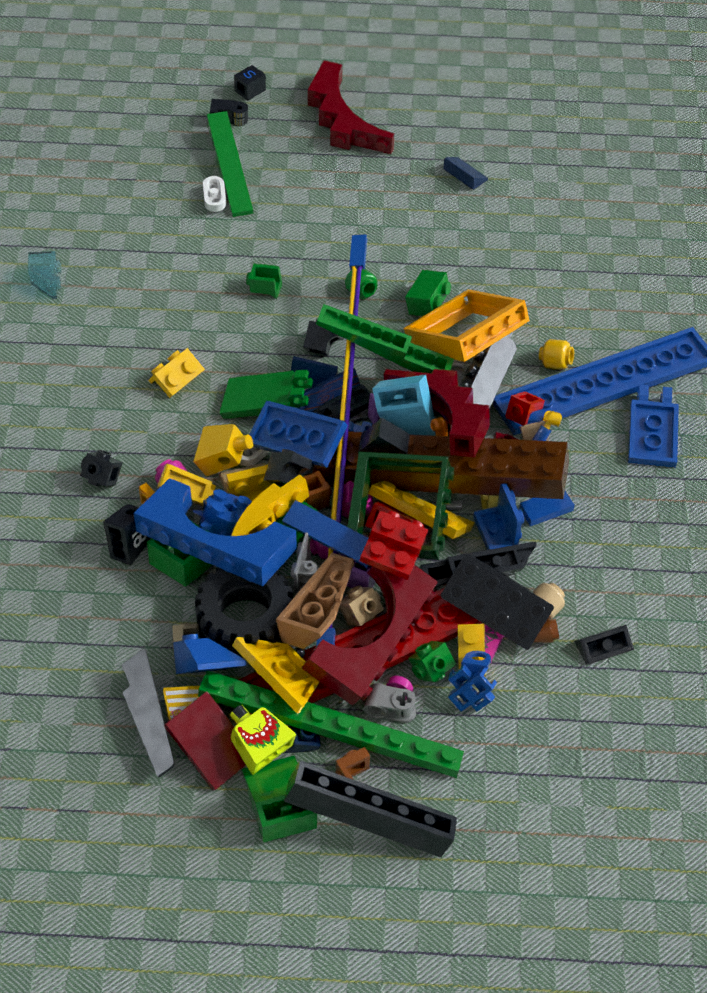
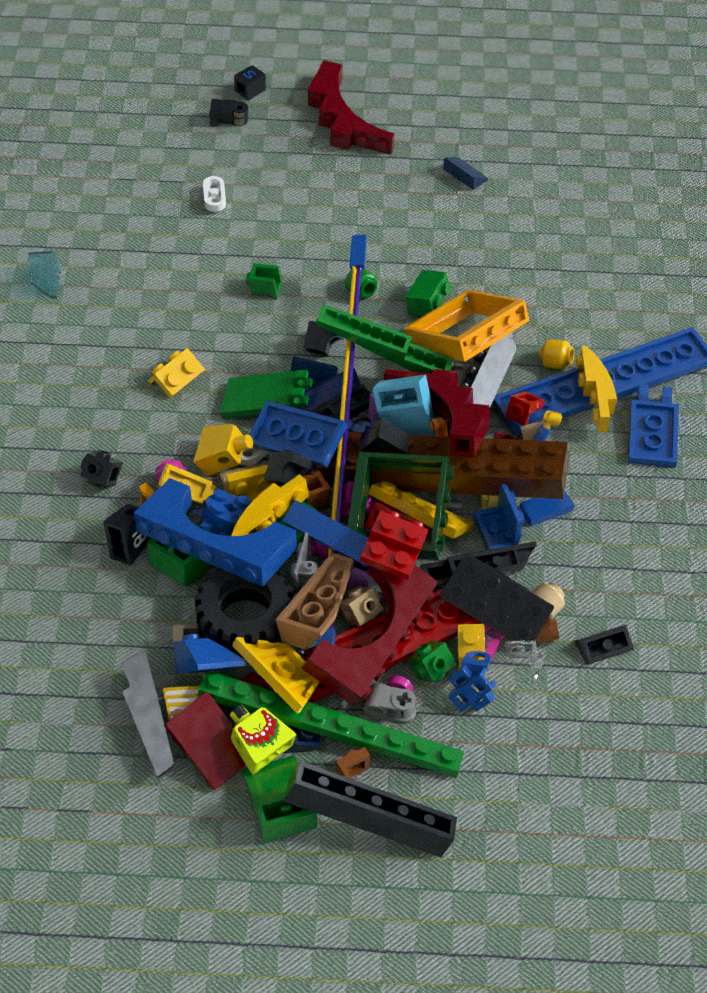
(229, 164): green slope -> none
(529, 652): none -> clear bracket
(598, 386): none -> yellow slope

